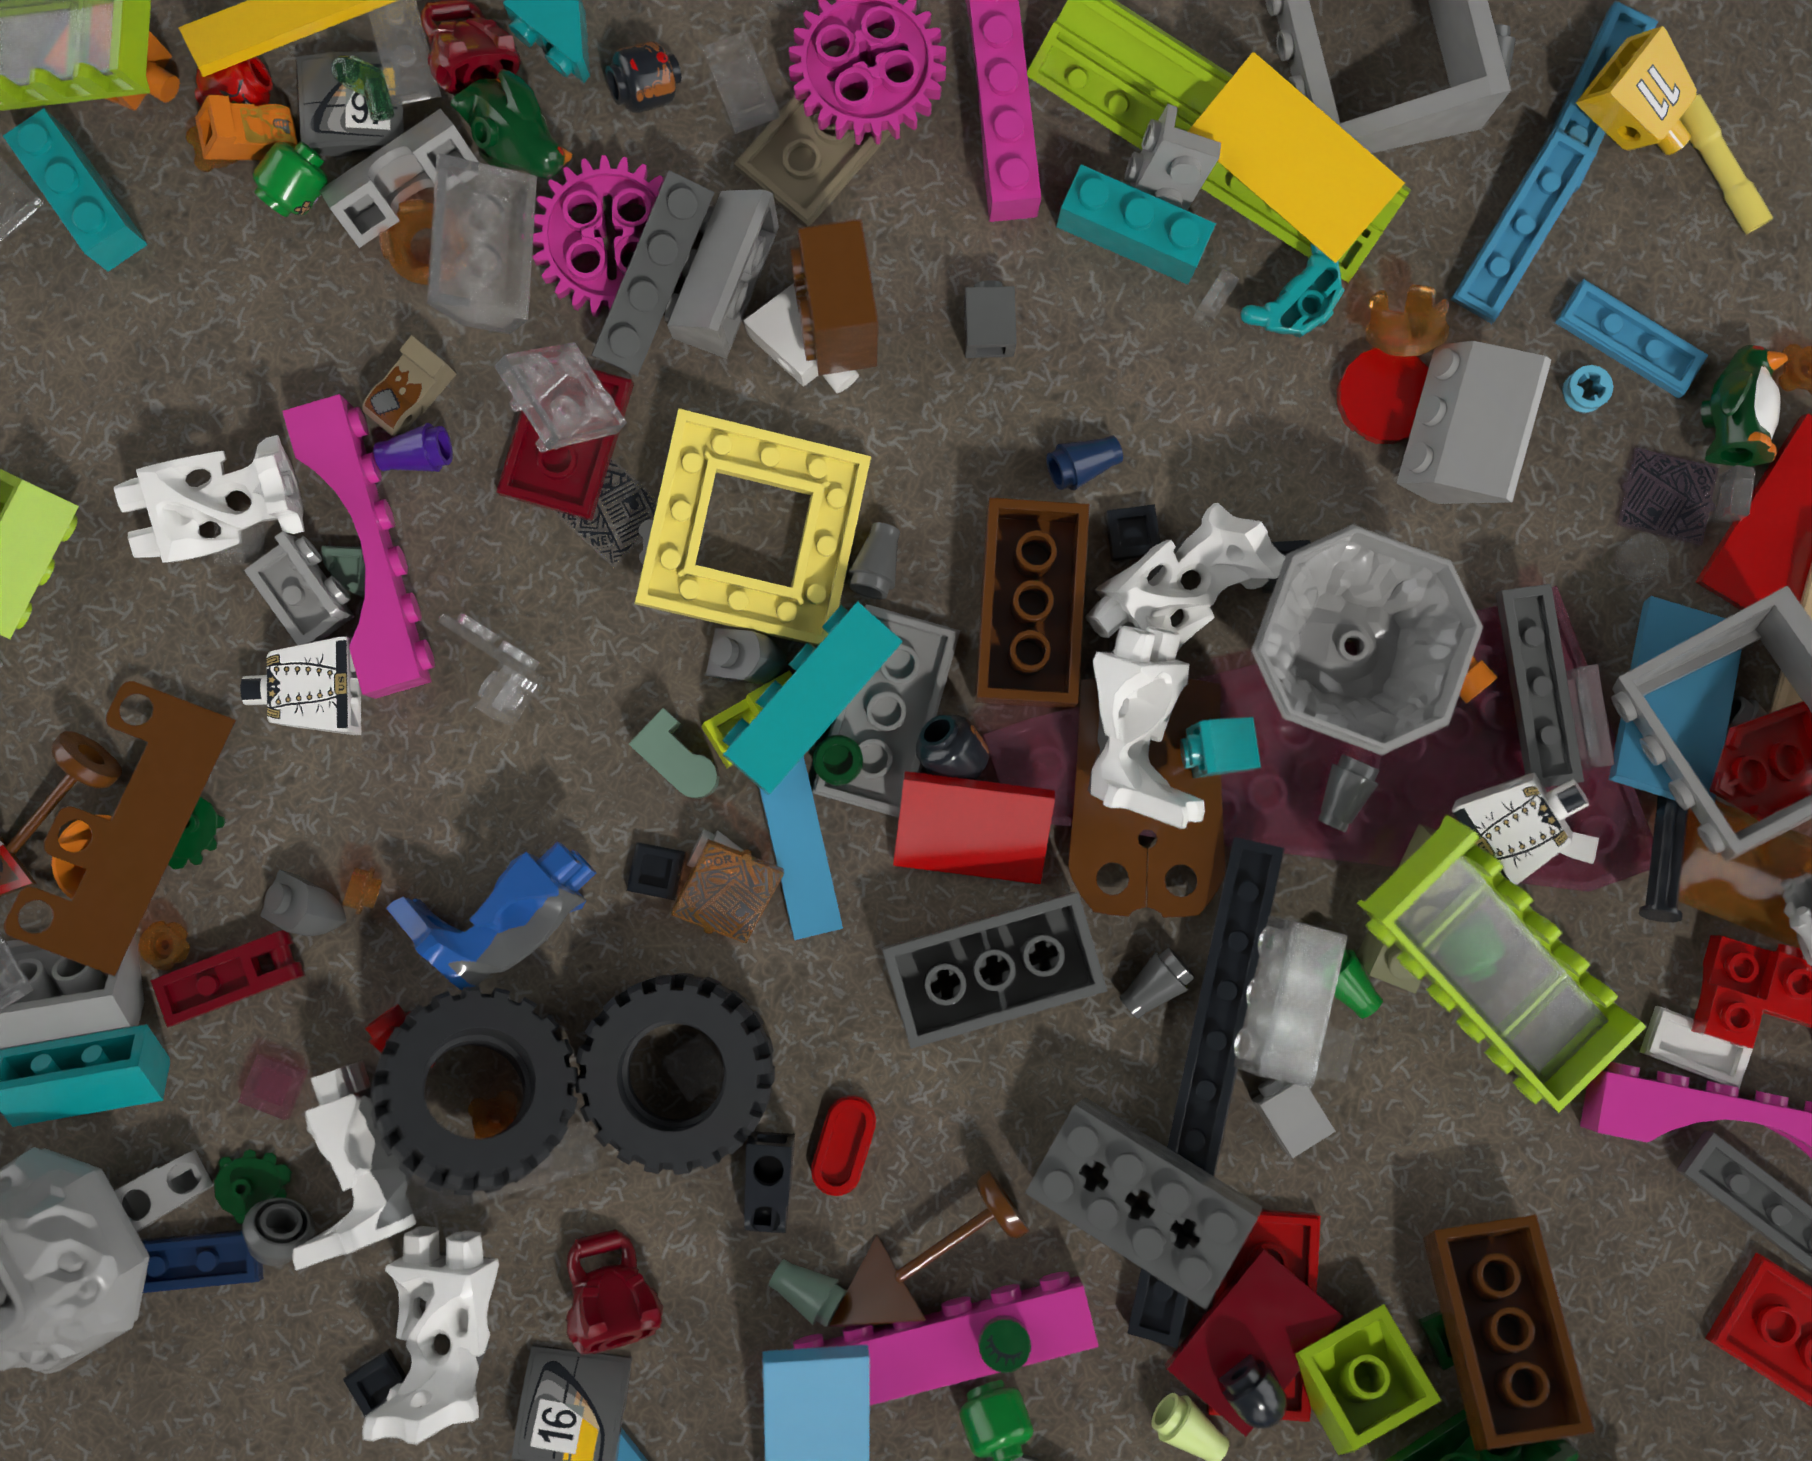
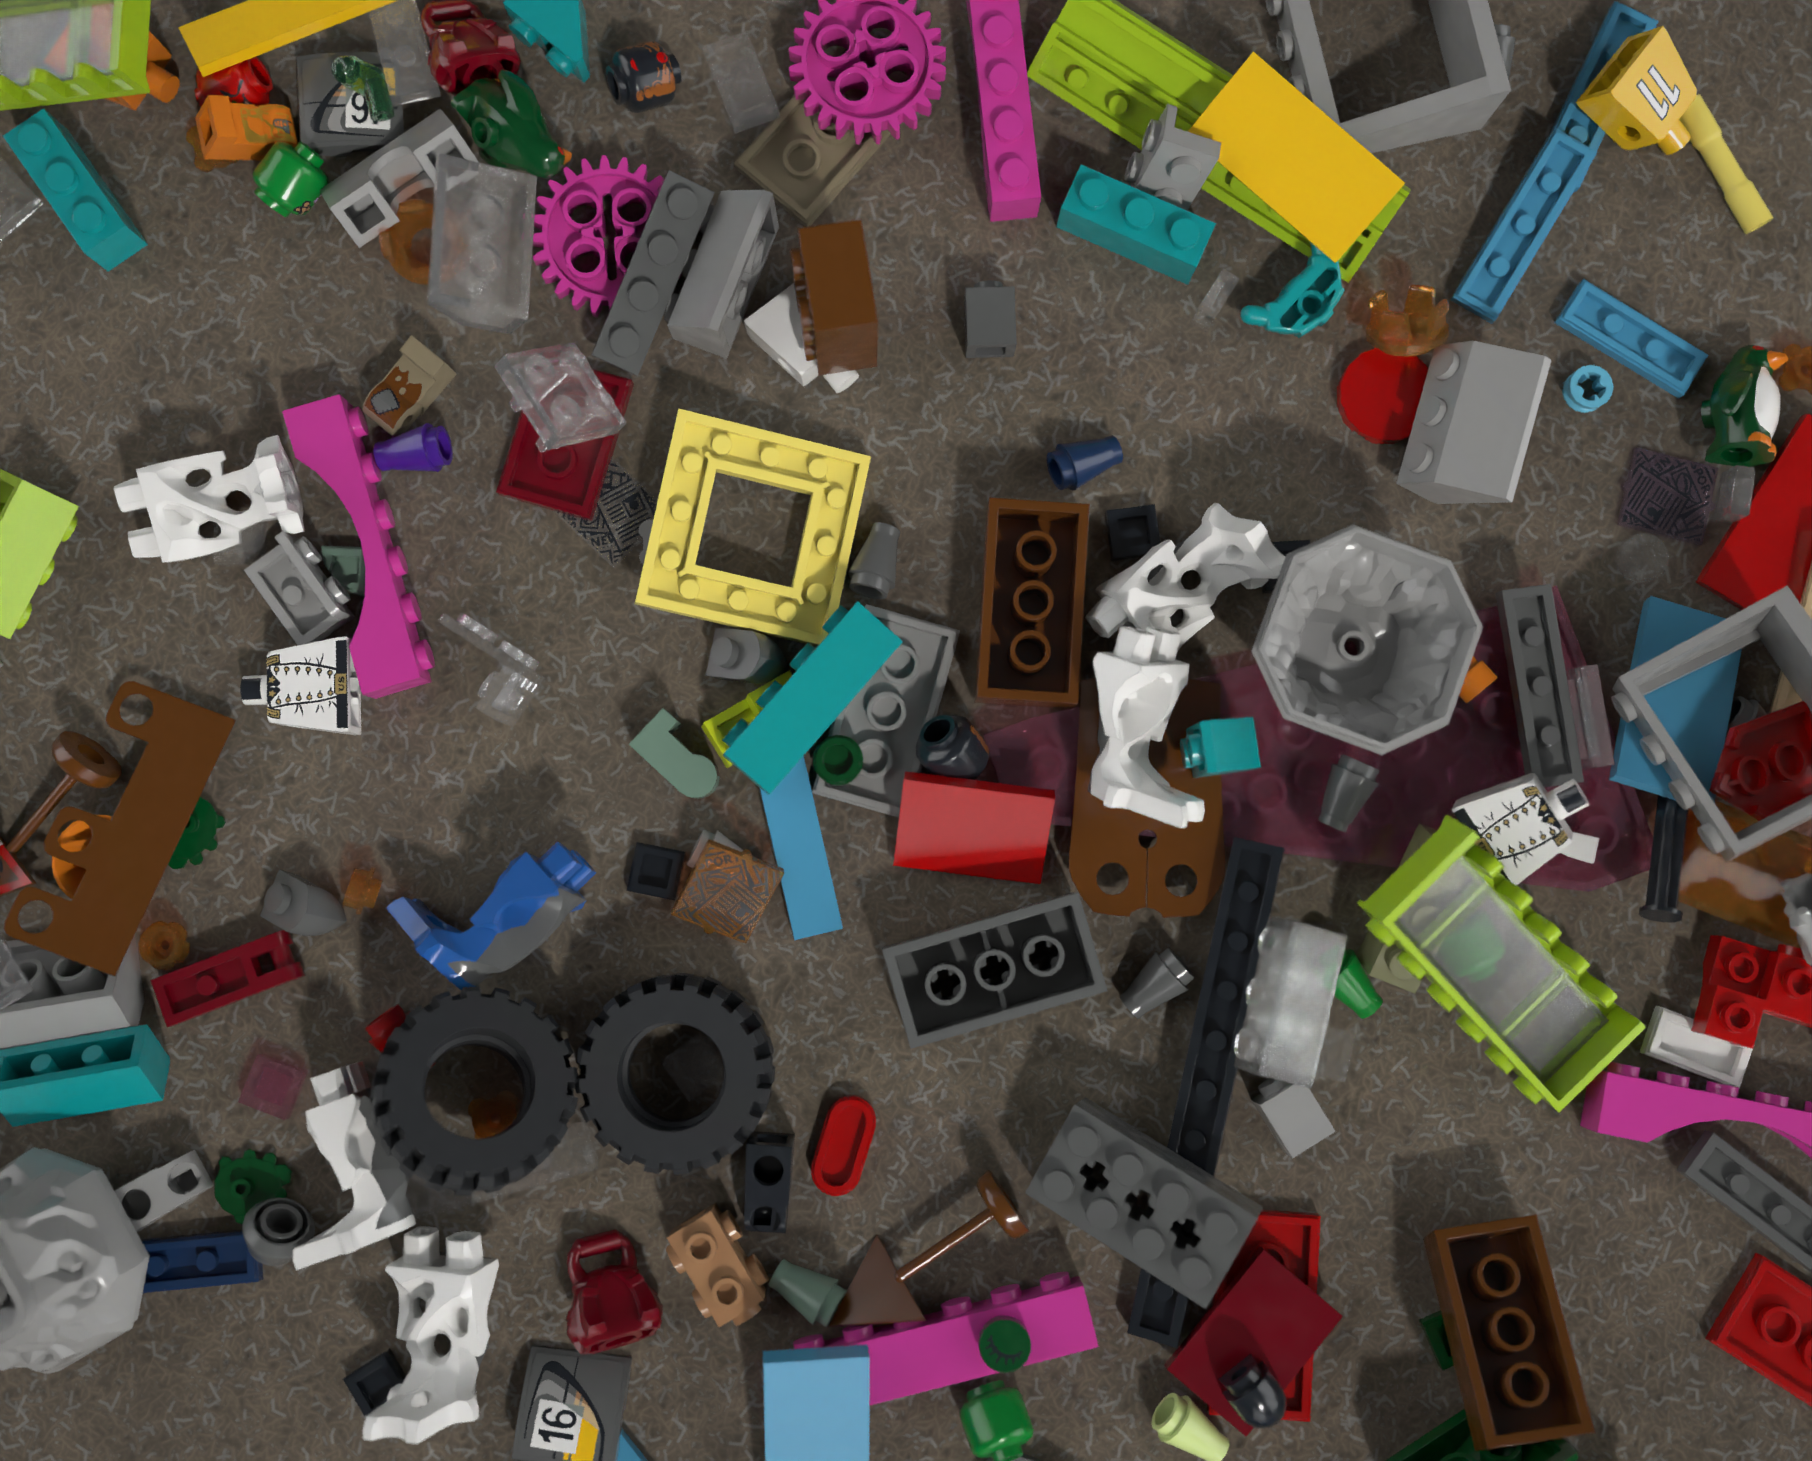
(724, 1277): none -> medium nougat brick
(1364, 1381): lime slope -> none

